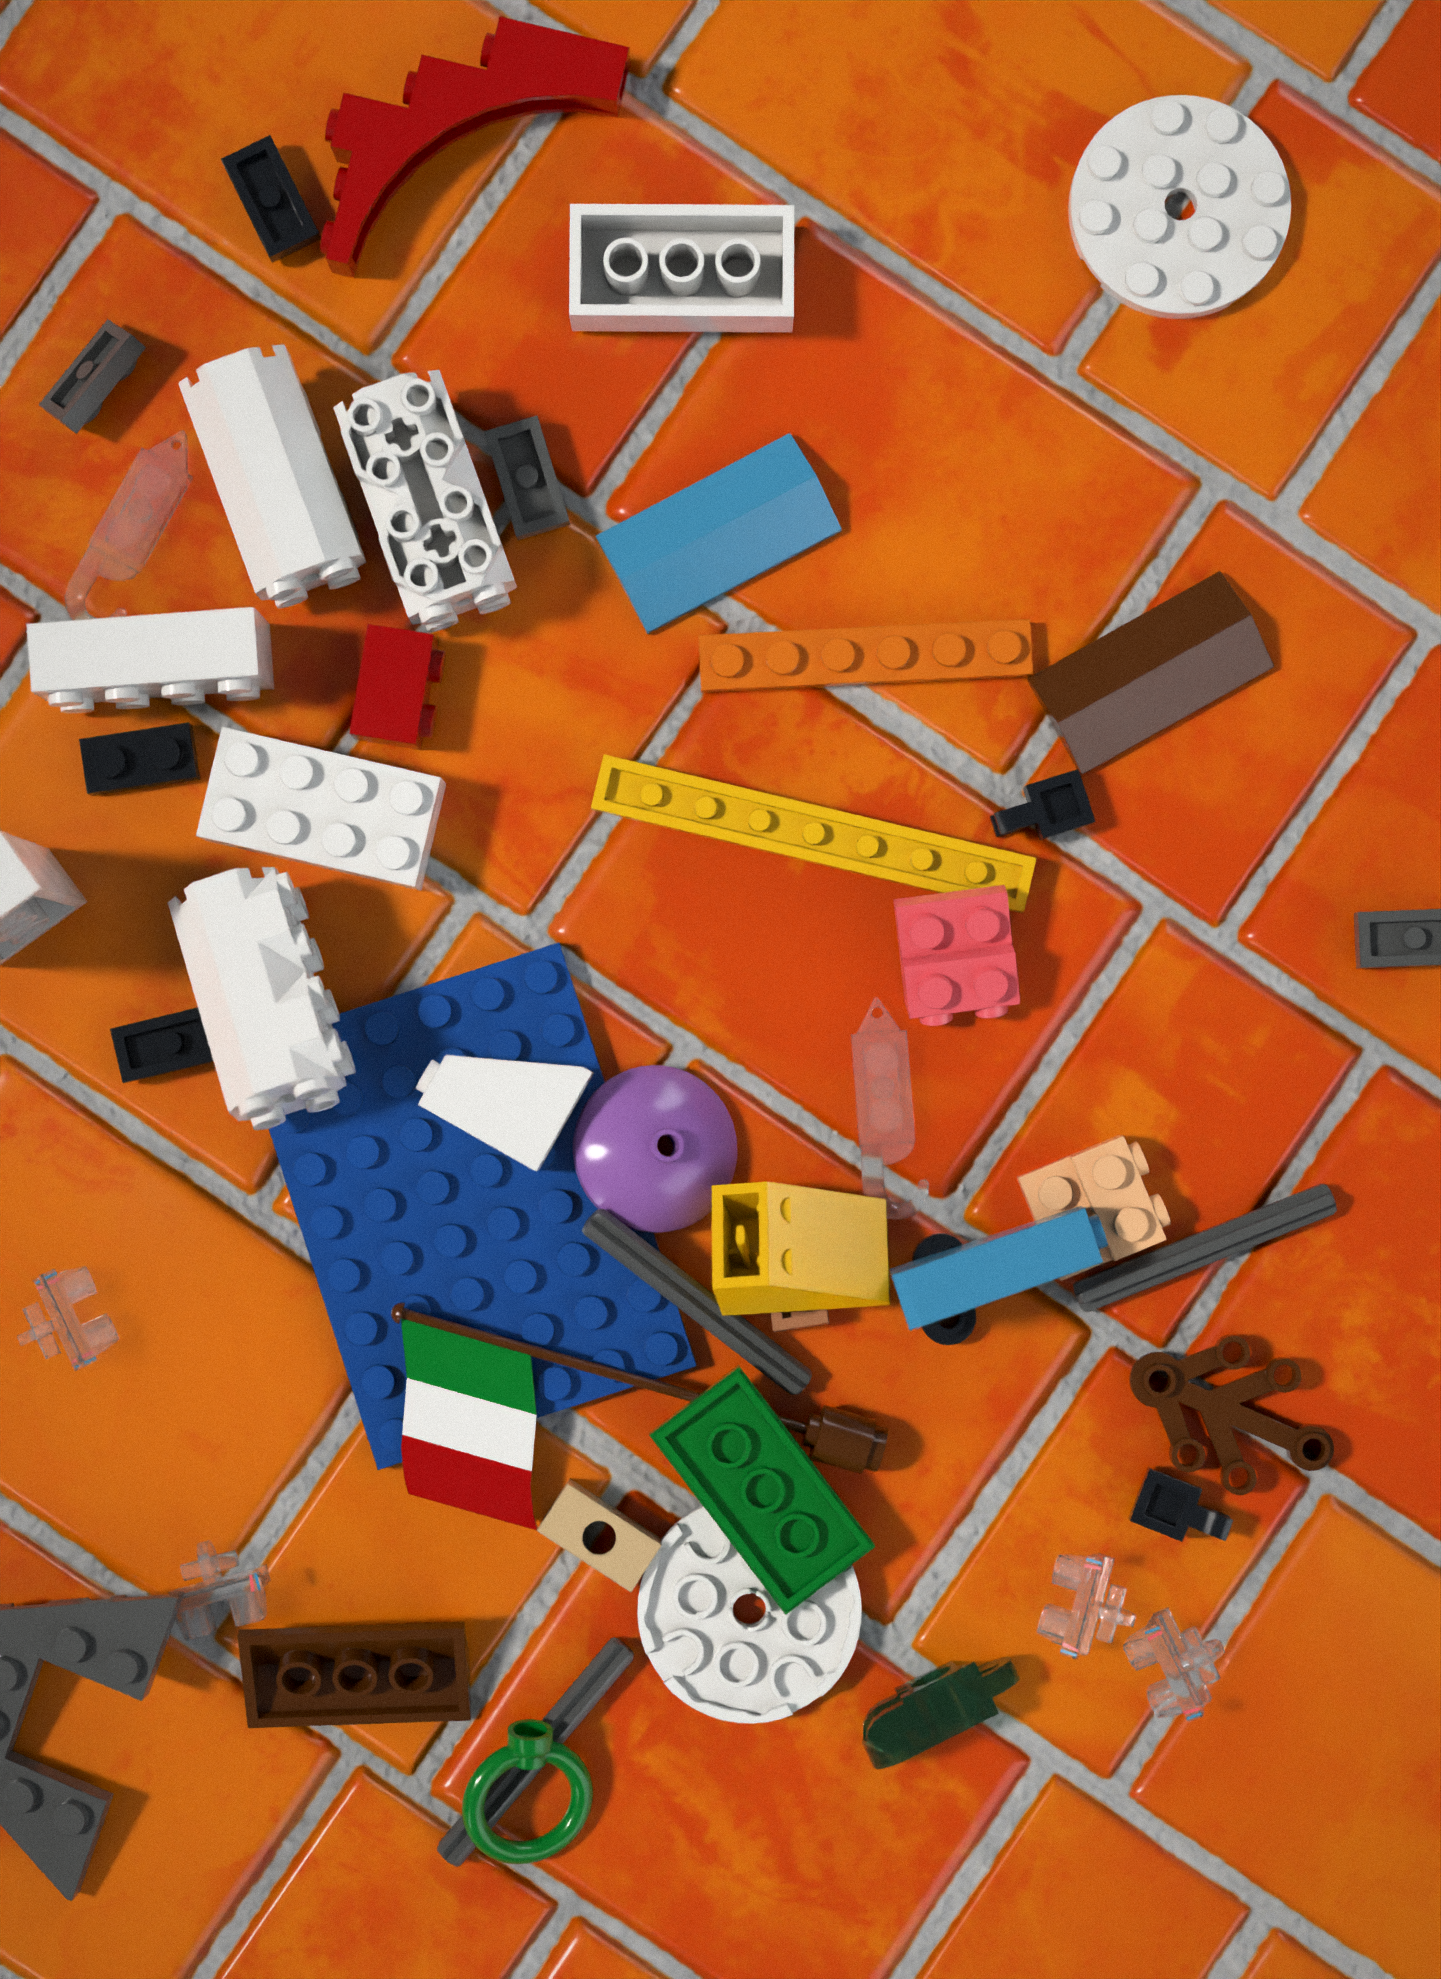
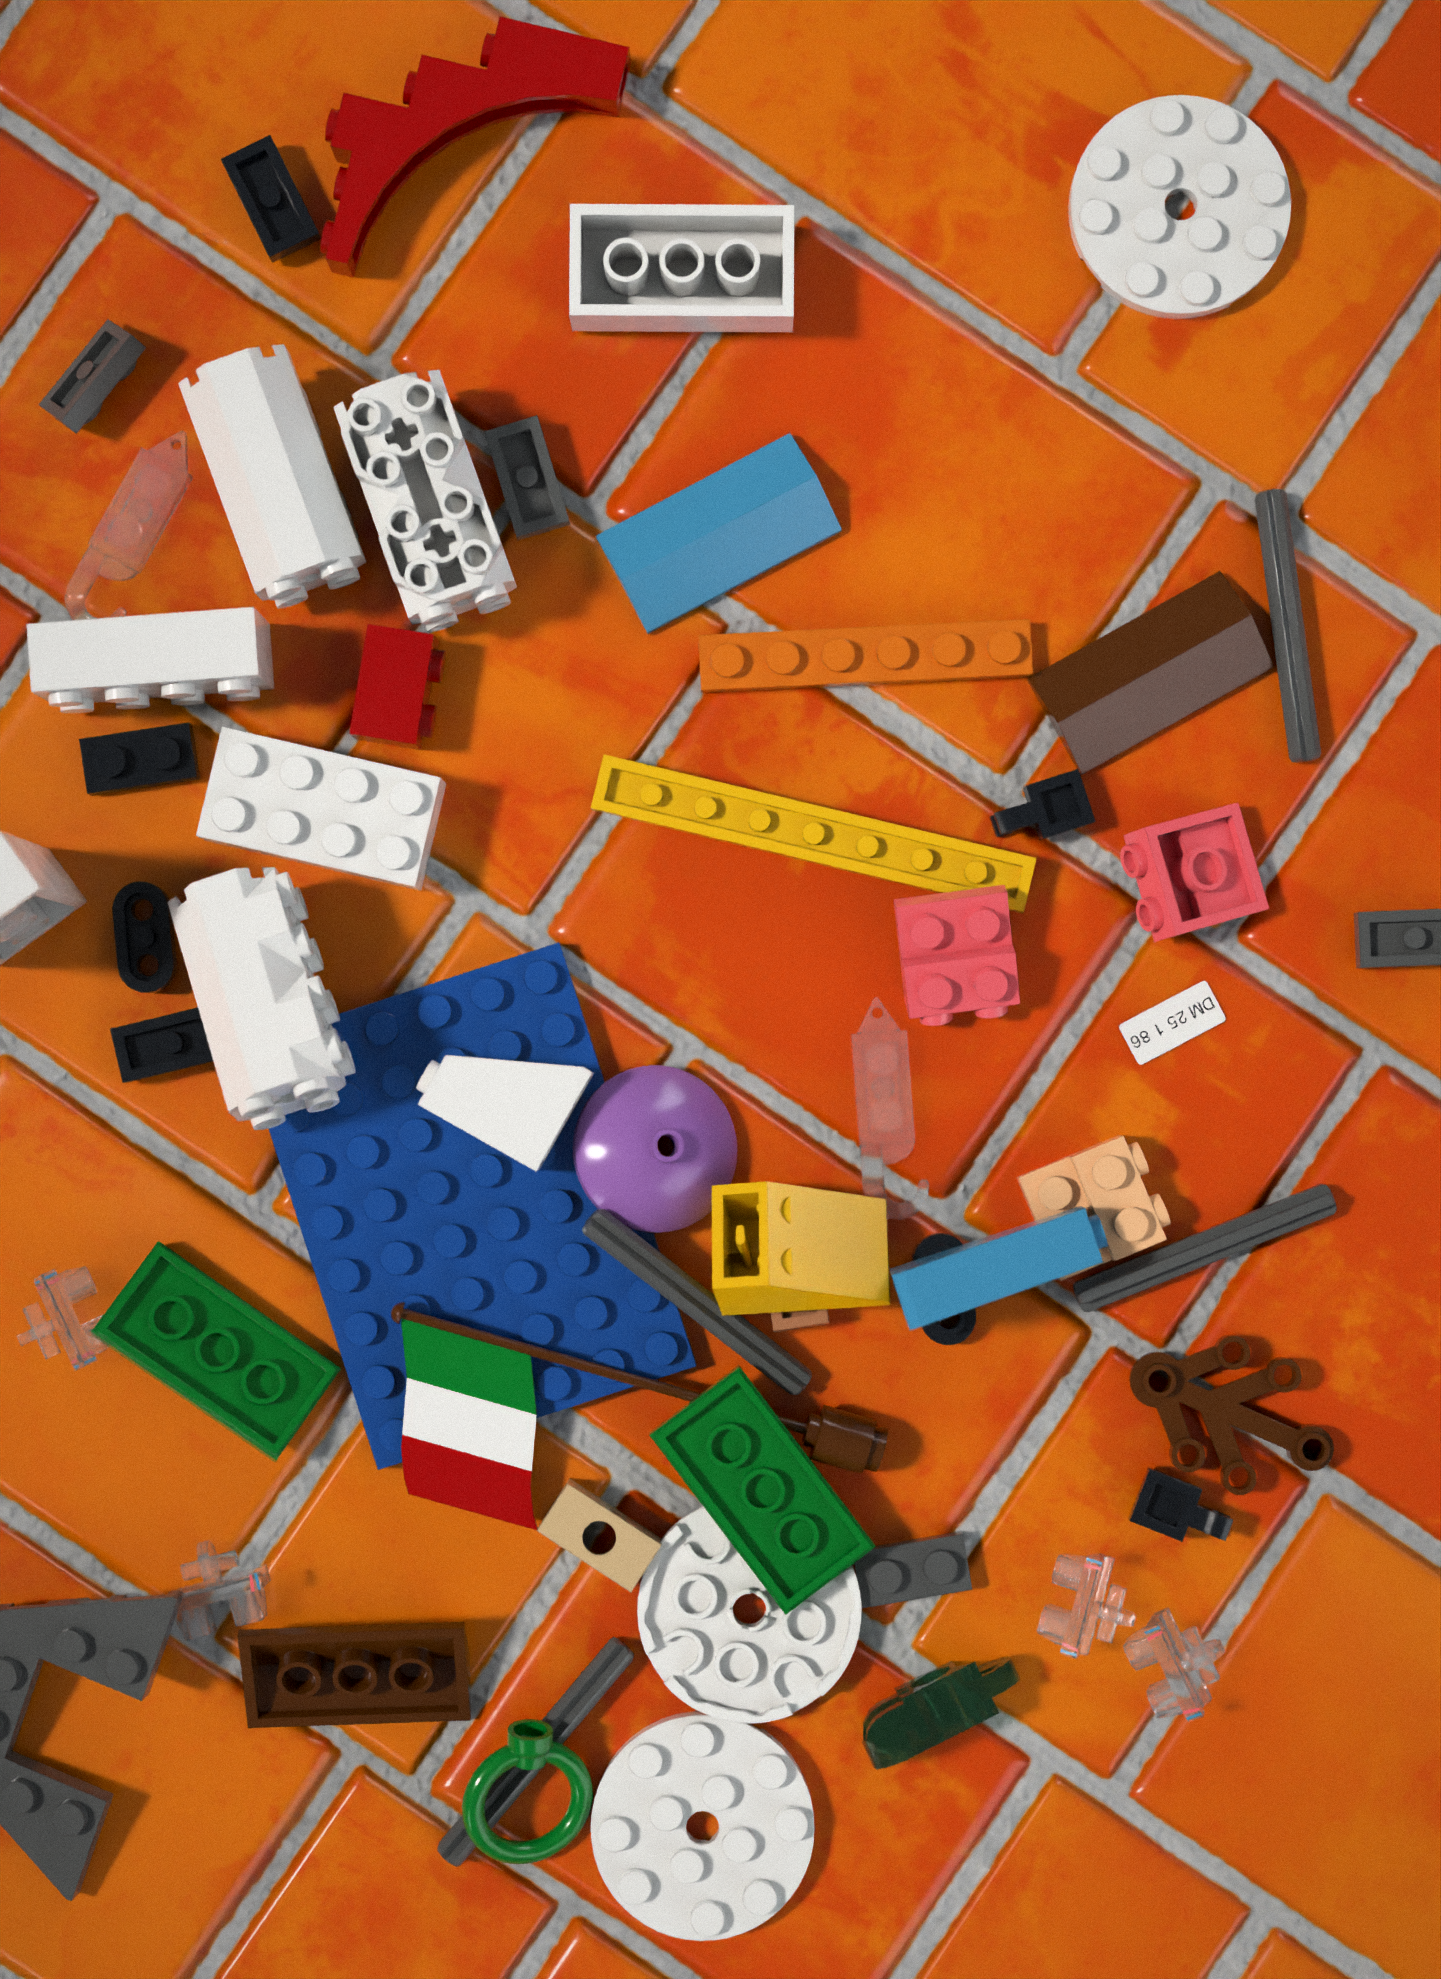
(142, 938): none -> black plate
(216, 1351): none -> green tile
(689, 1883): none -> white plate
(913, 1570): none -> dark grey plate
(1172, 1022): none -> white sticker
(1193, 872): none -> coral plate
(1287, 625): none -> dark grey axle

